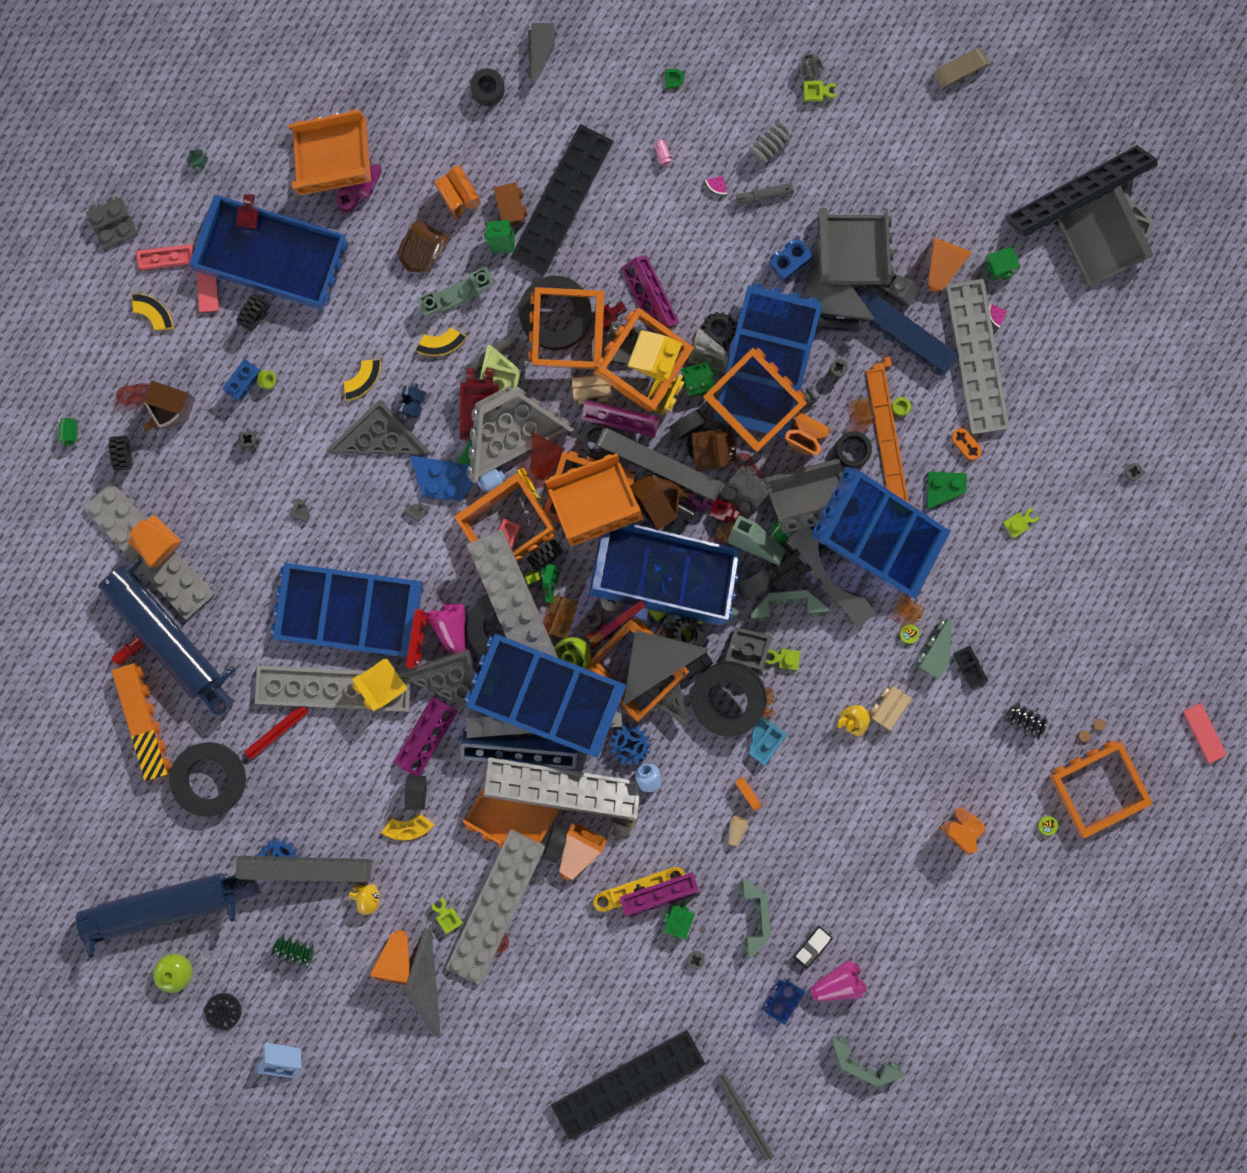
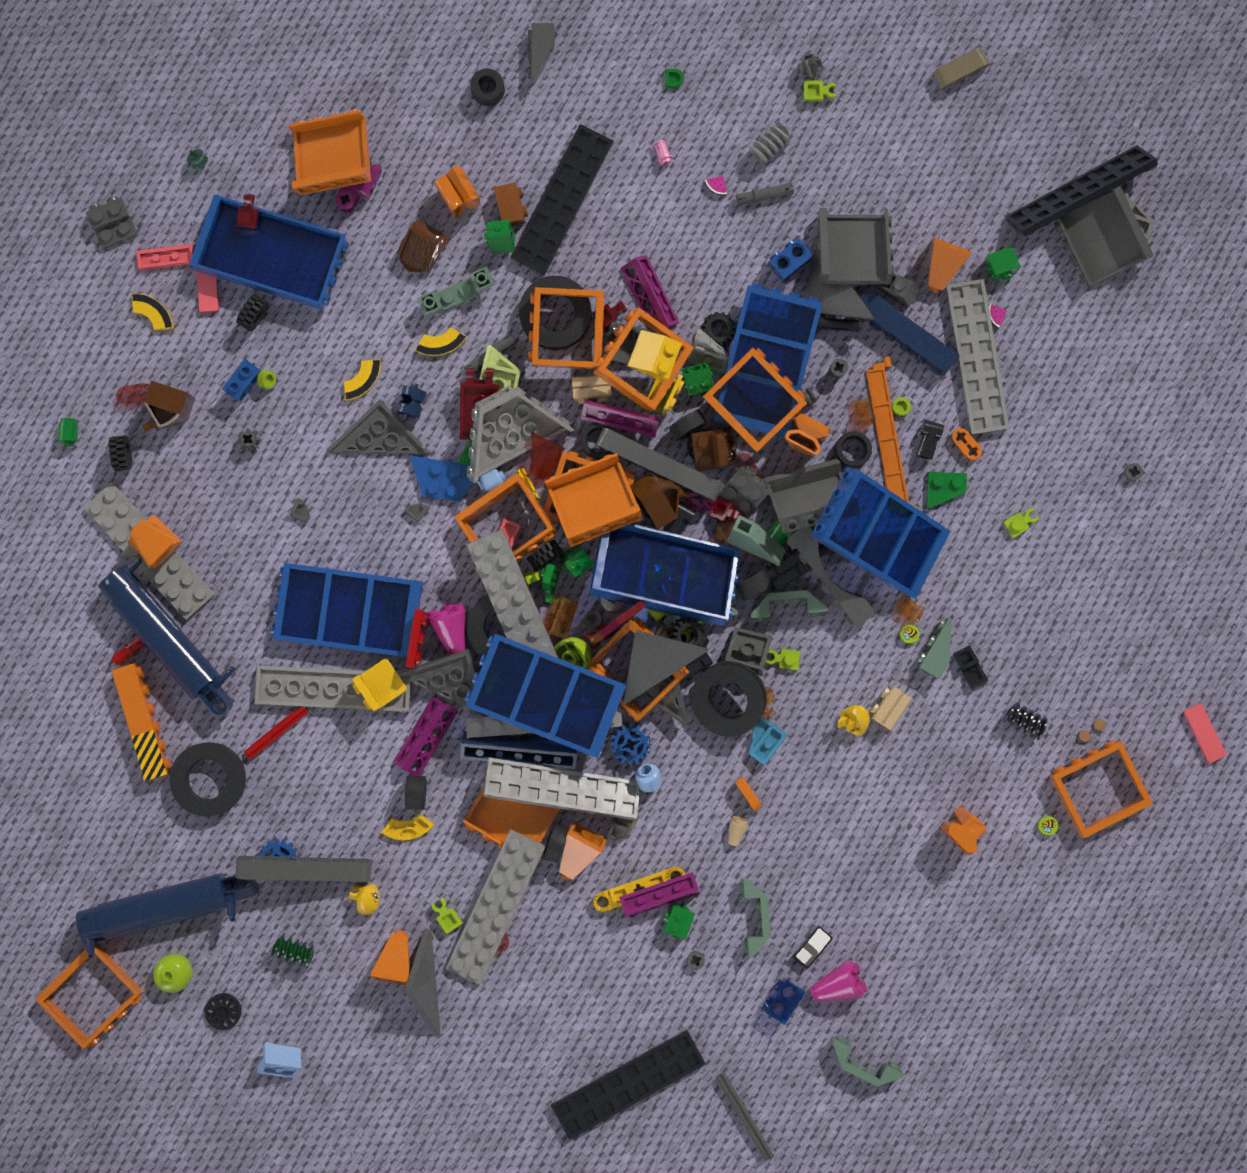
(64, 1021): none -> orange window
(575, 560): none -> green head
(930, 436): none -> black piece

